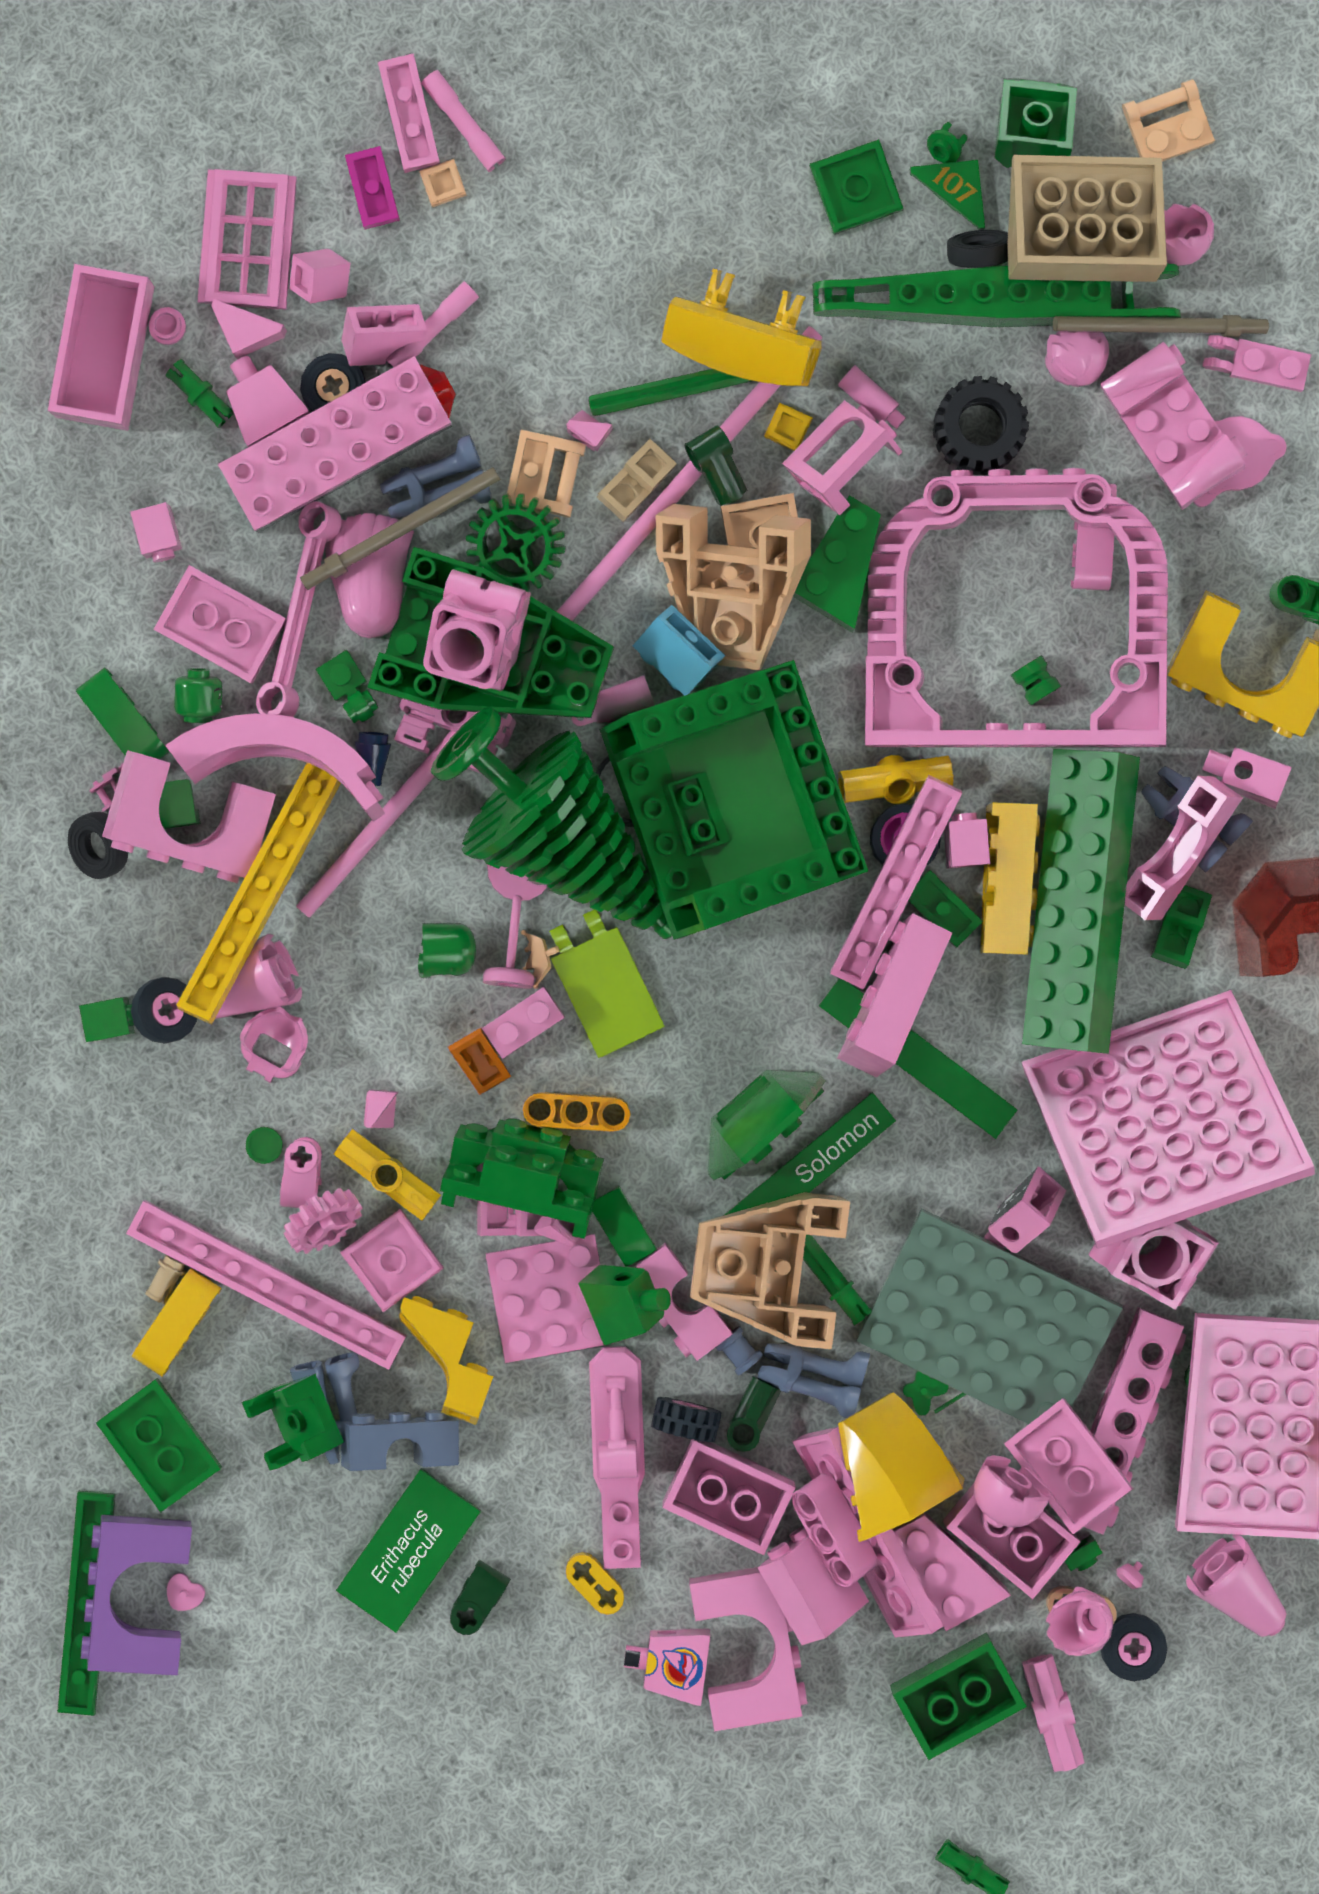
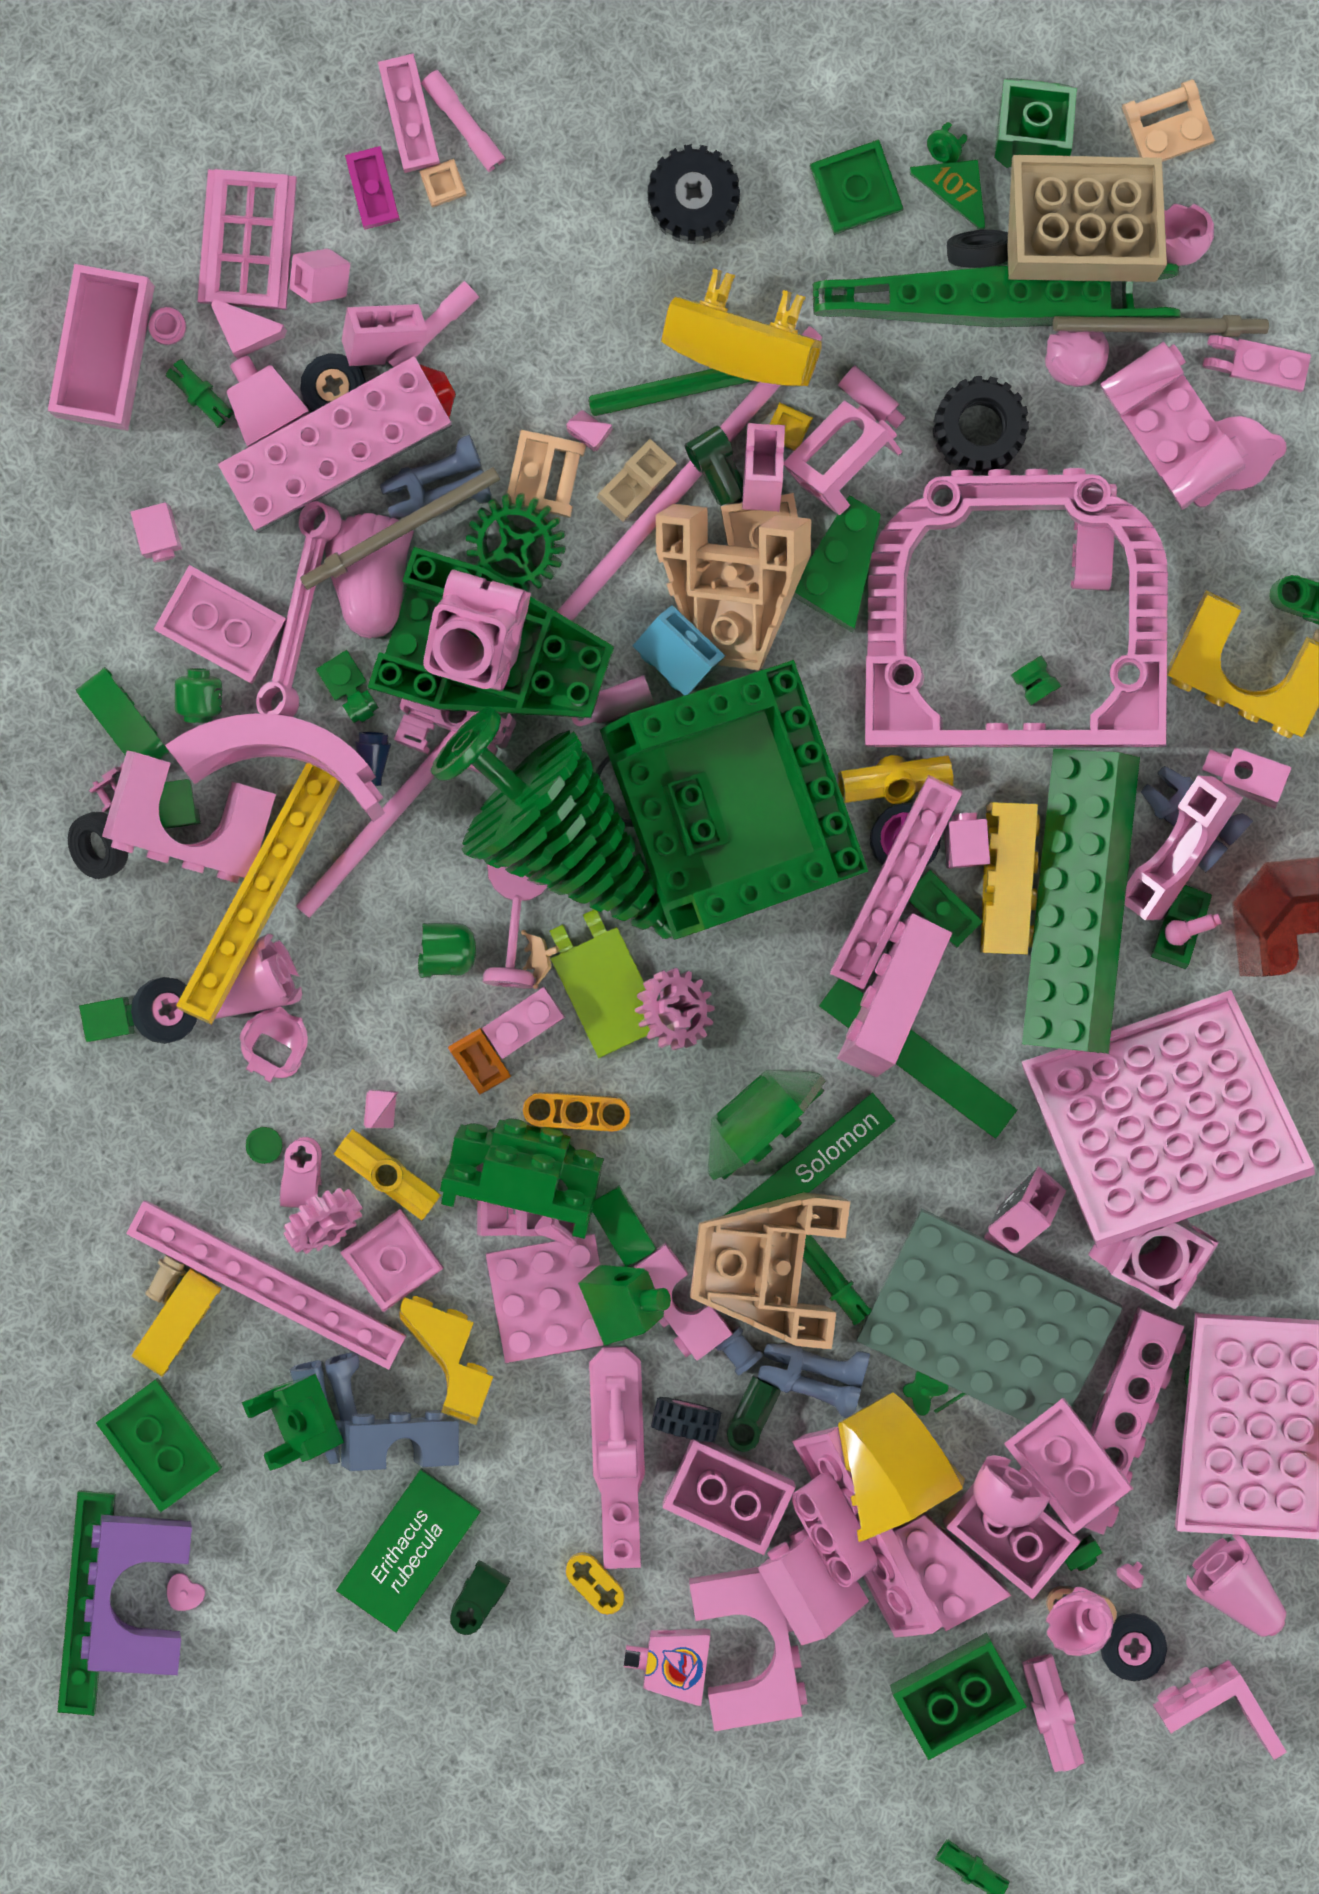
(680, 995): none -> bright pink gear
(683, 210): none -> black wheel
(763, 467): none -> bright pink brick
(1178, 931): none -> bright pink piece
(1209, 1690): none -> bright pink bracket

